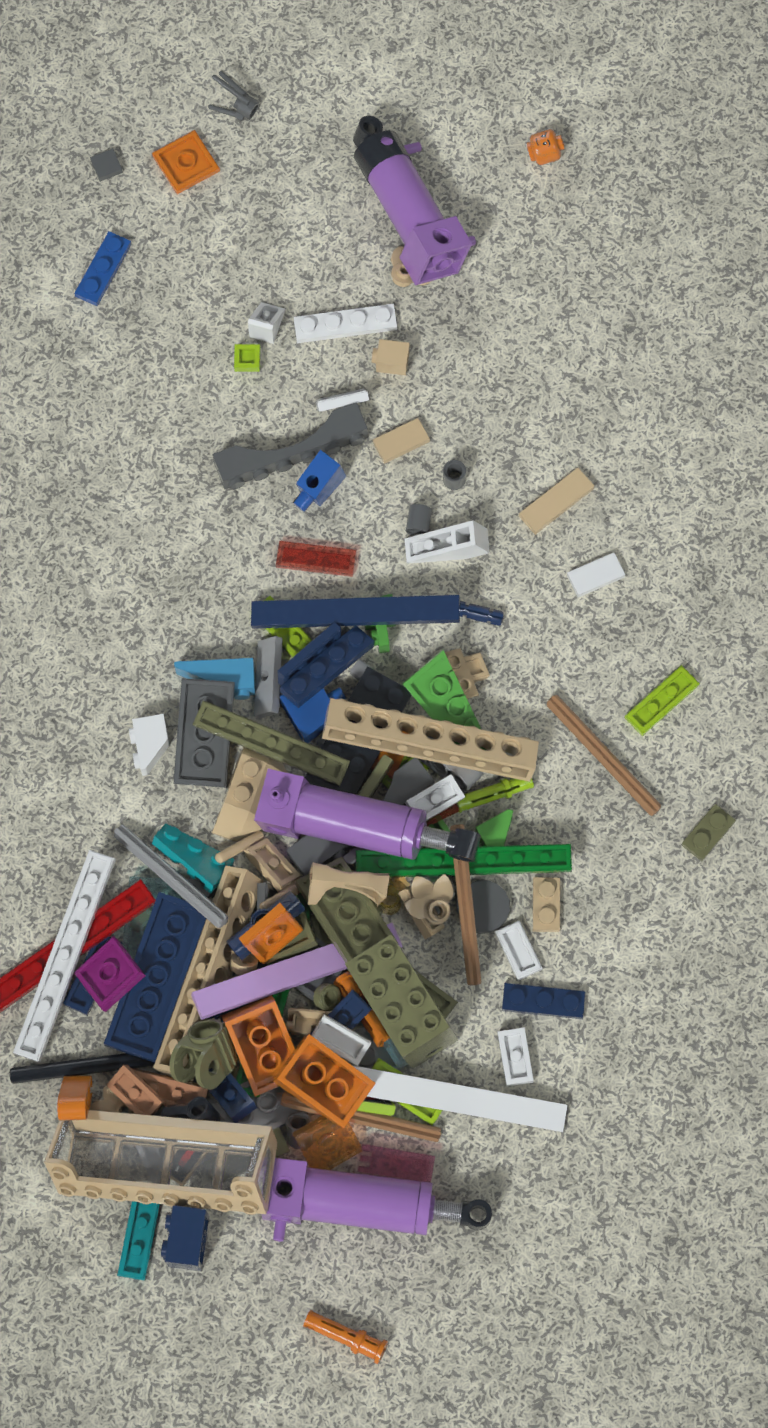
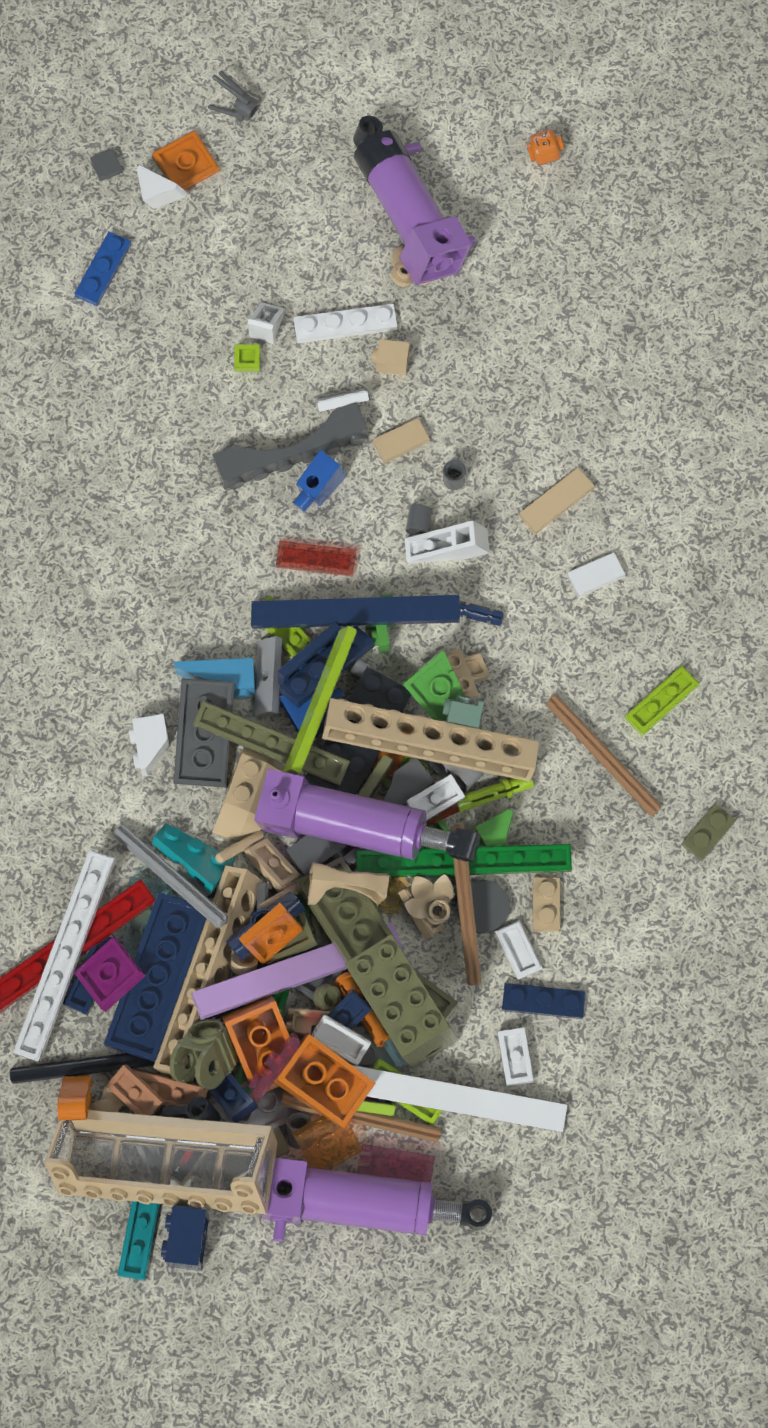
(158, 190): none -> white slope
(275, 1063): none -> clear pink hinge
(320, 700): none -> lime tile
(358, 1341): orange pin -> none
(463, 710): none -> sand green brick

